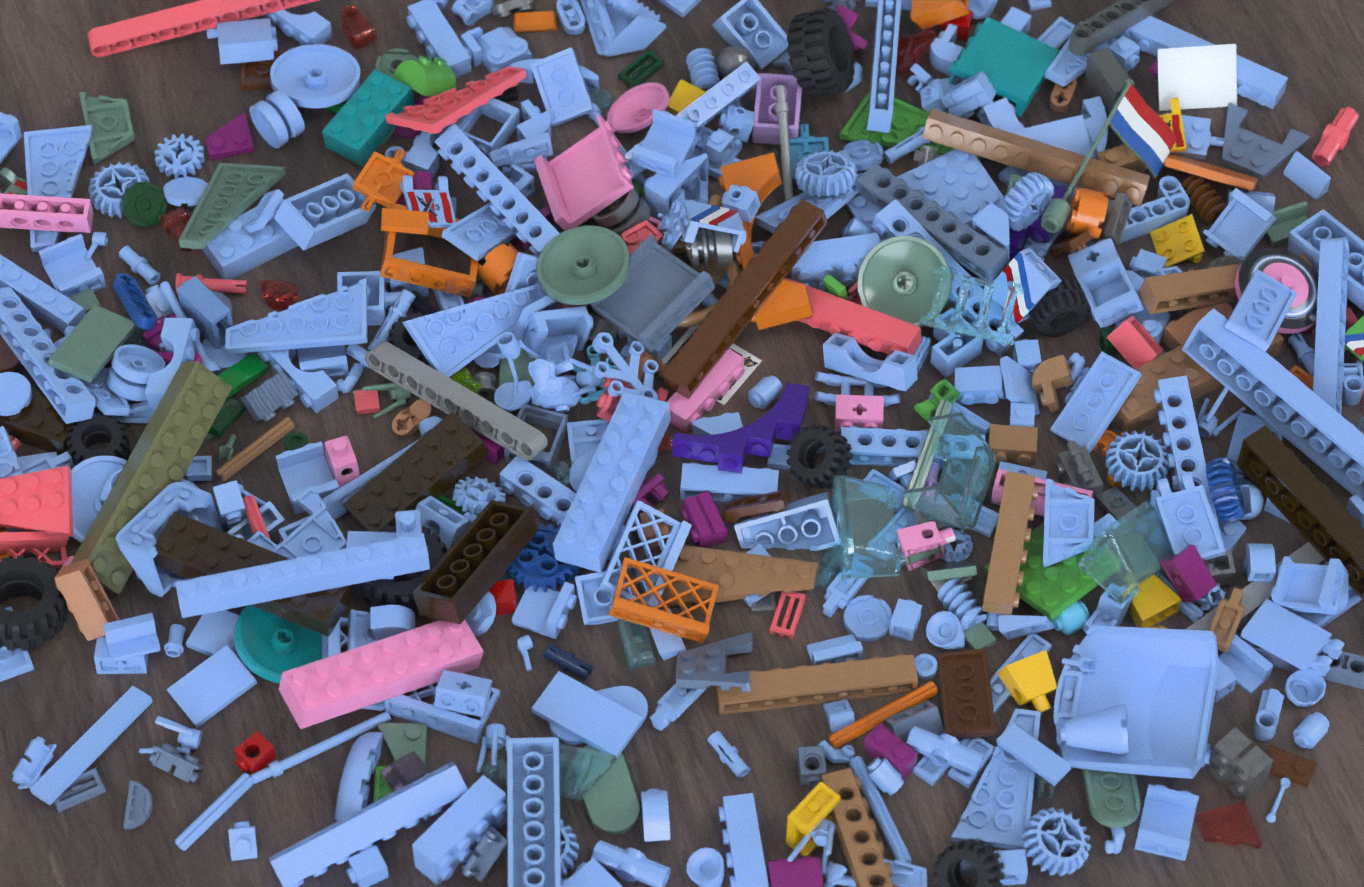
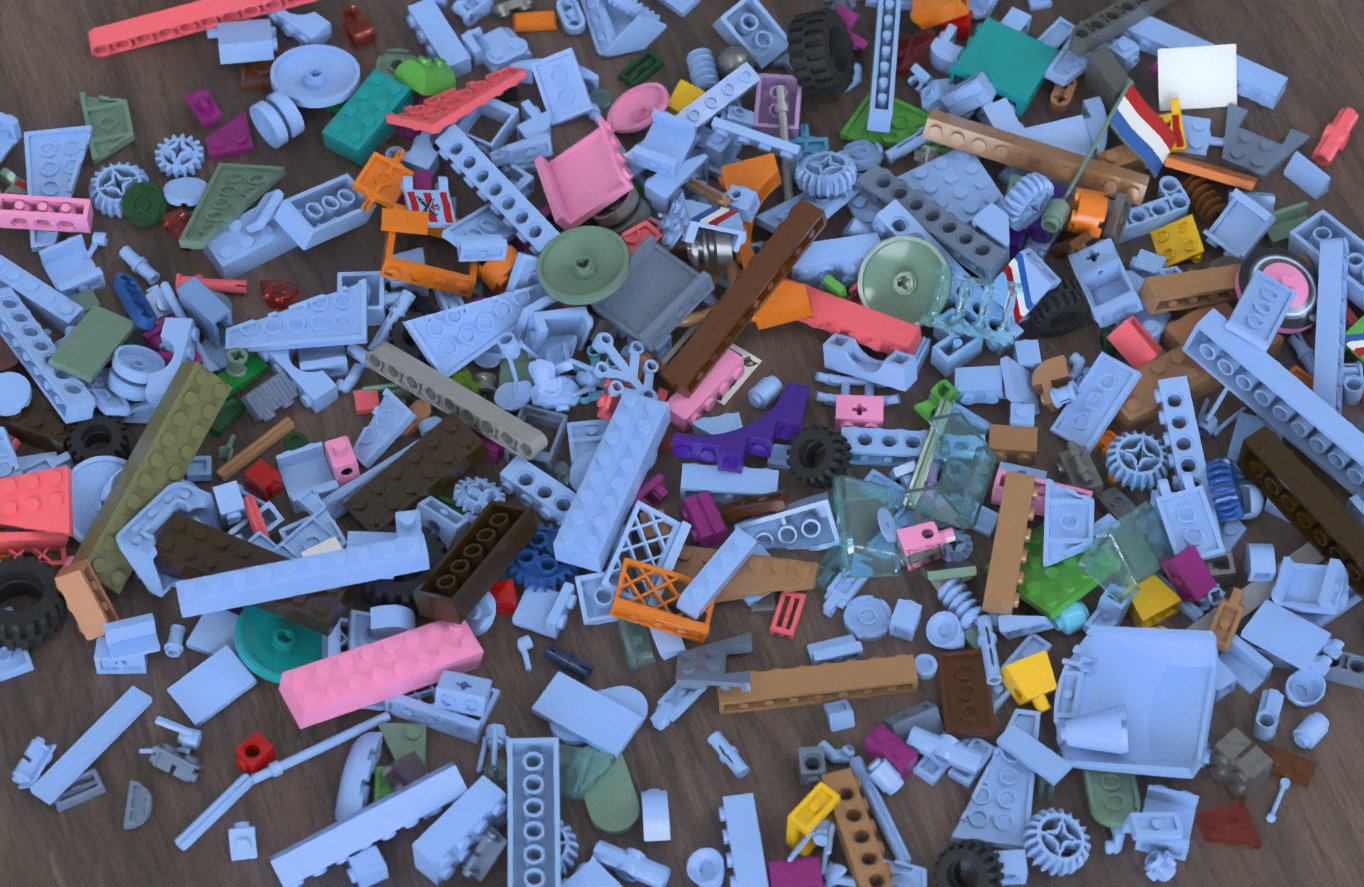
(204, 107): none -> magenta hips
(236, 367): none -> sand green bush
(263, 480): none -> red brick
(329, 545): none -> white sticker
(385, 427): none -> light blue wing
(481, 247): none -> light blue panel
(708, 192): none -> medium nougat axle
(716, 574): none -> light blue brick
(764, 142): none -> light blue wing
(876, 717): orange axle -> none
(887, 524): none -> light blue piece
(987, 642): none -> light blue pin
(1065, 394): none -> light blue bush
(1153, 826): none -> light blue panel
(1160, 865): none -> light blue gear

